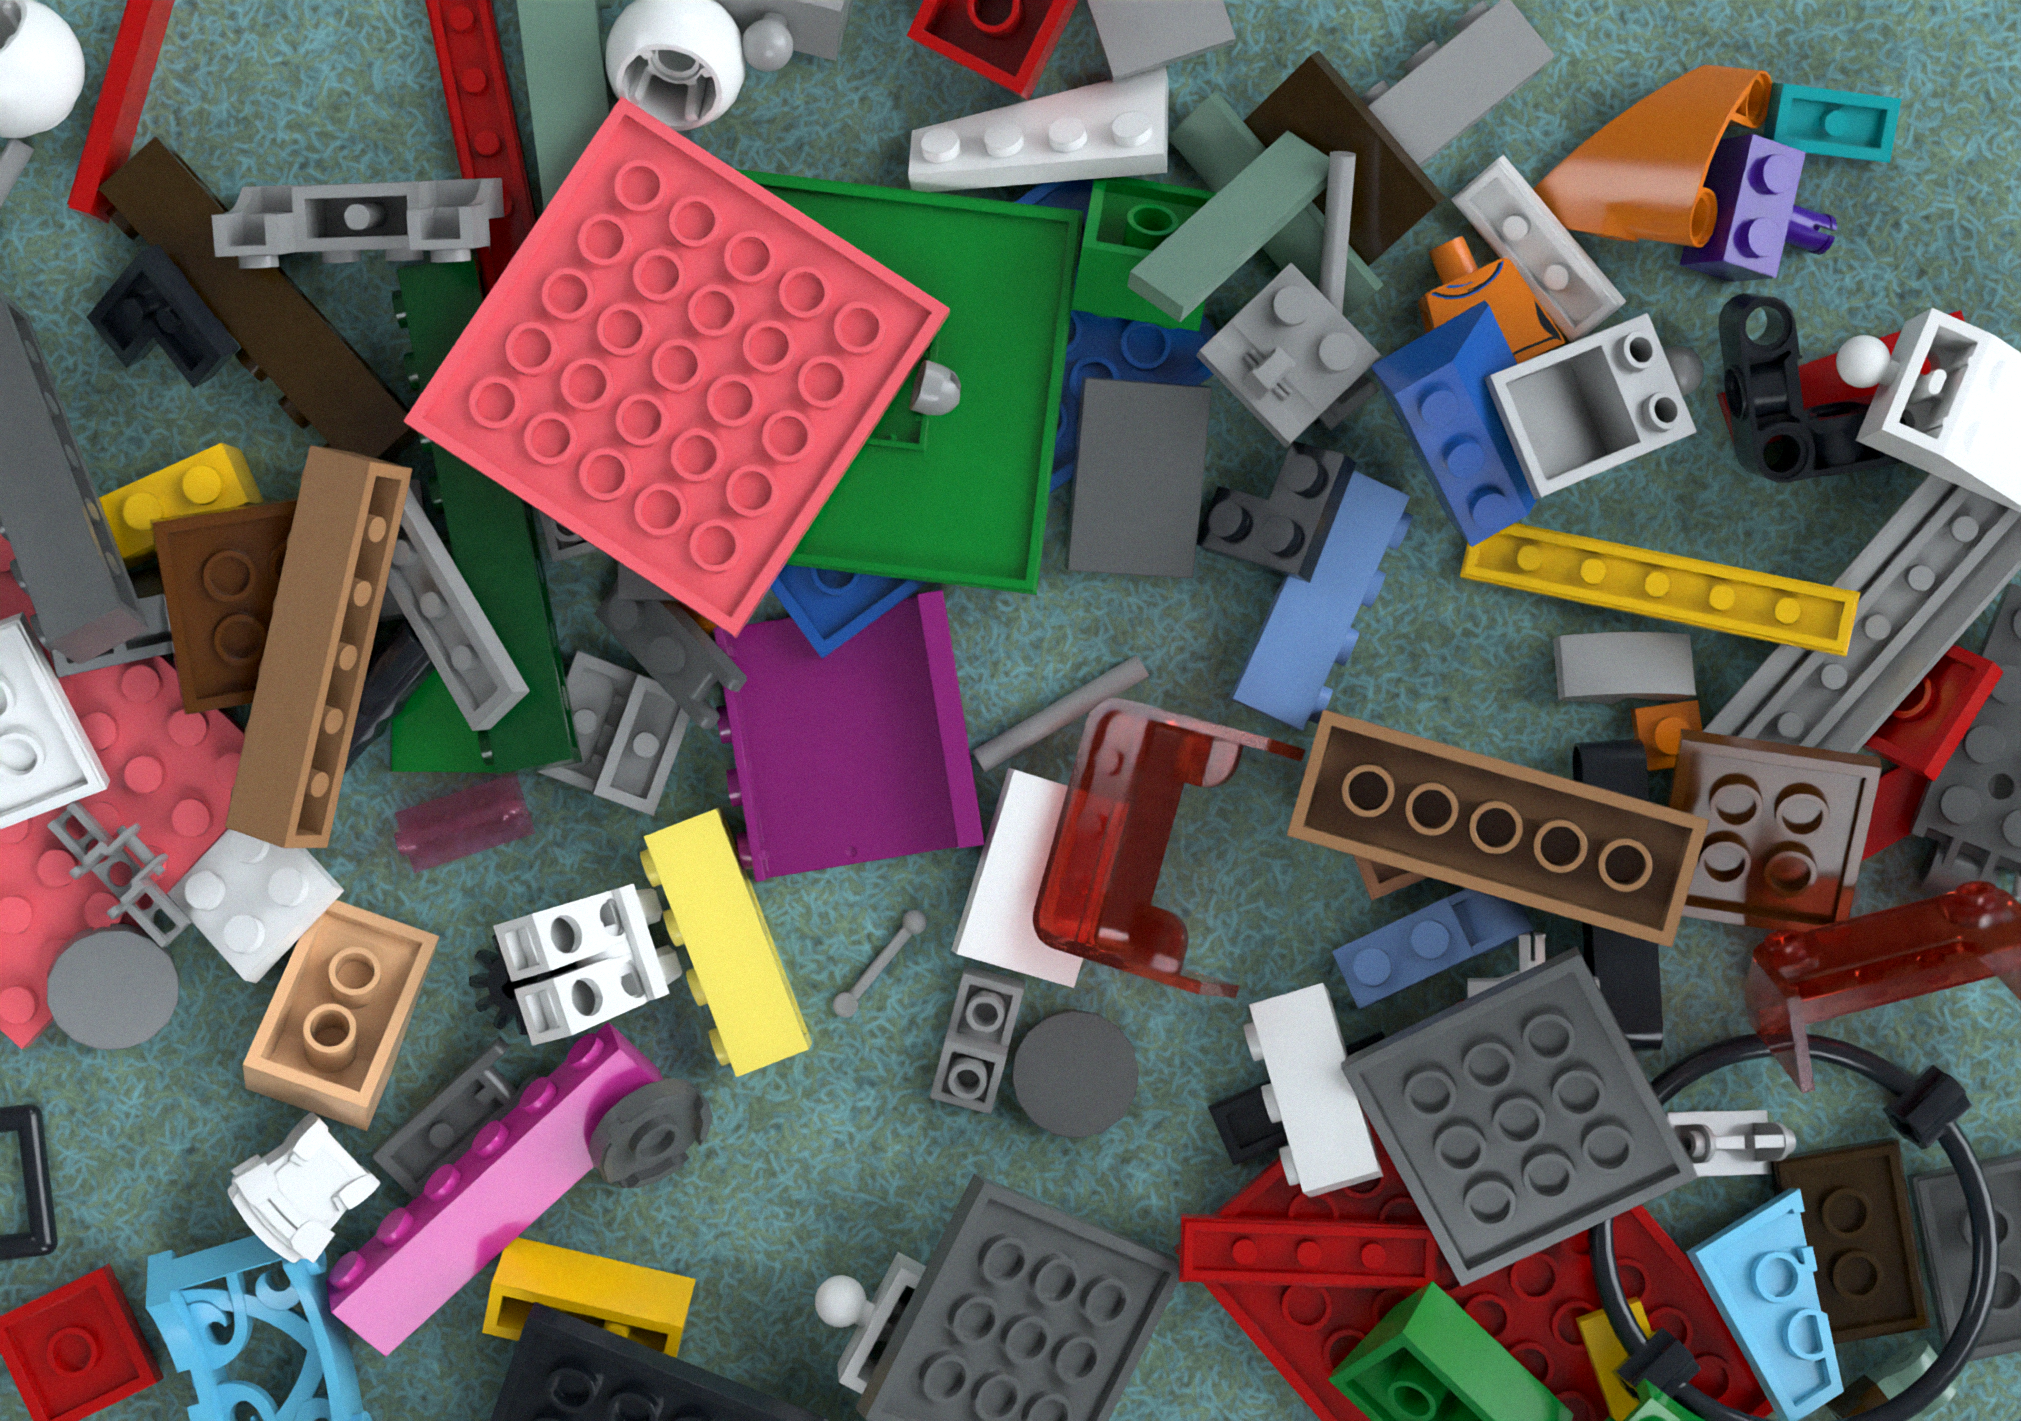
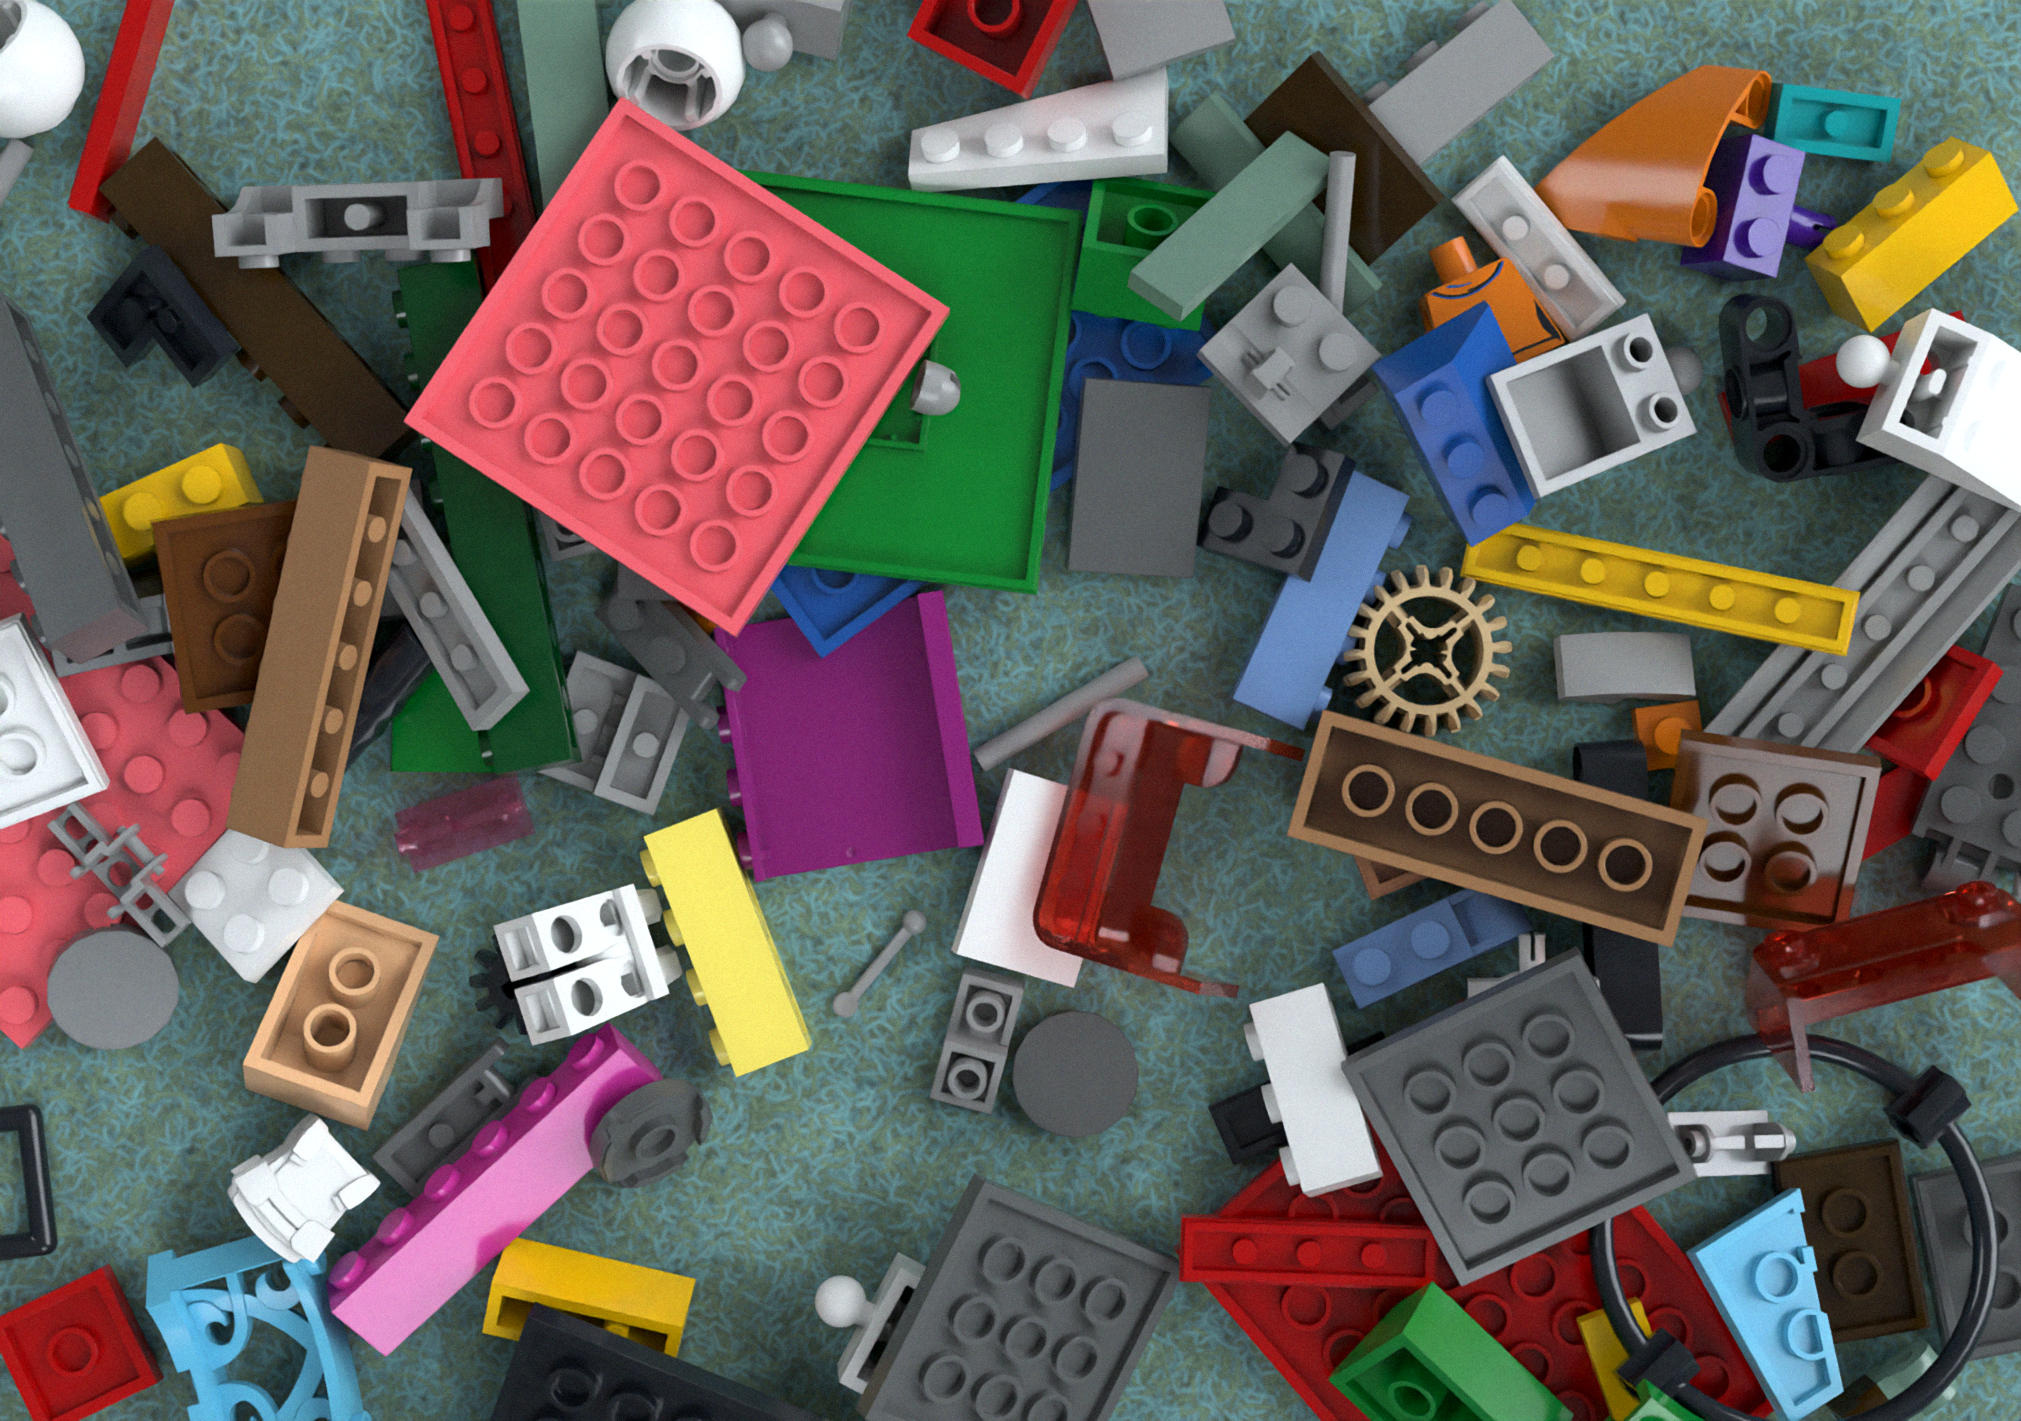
(1445, 674): none -> tan gear
(1911, 233): none -> yellow brick

